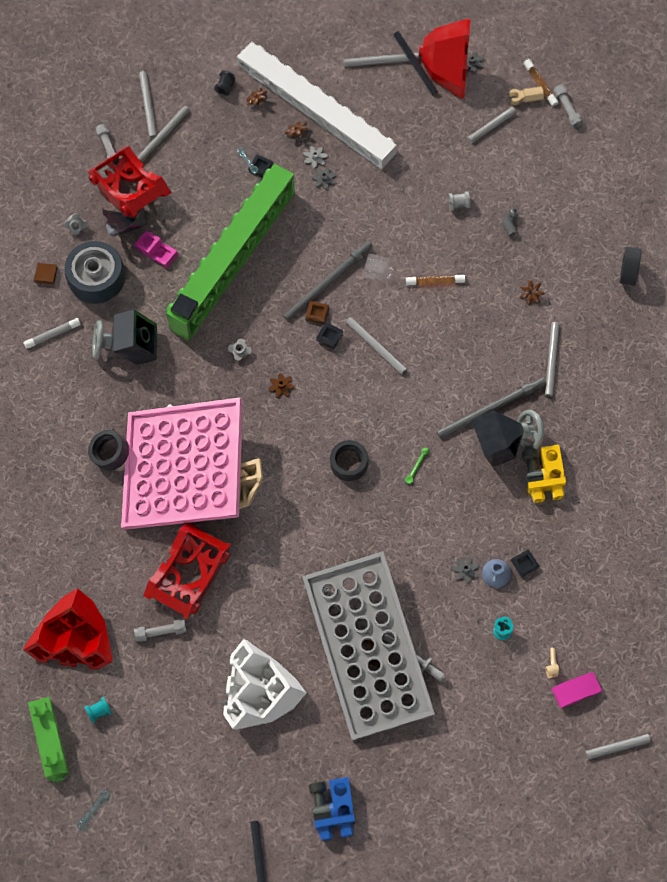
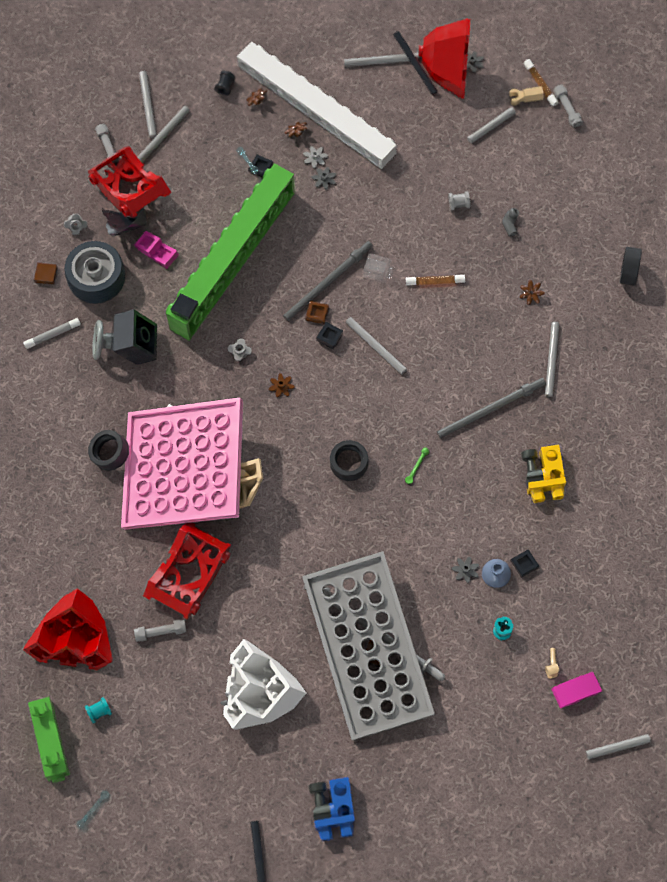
(502, 435): black piece -> none

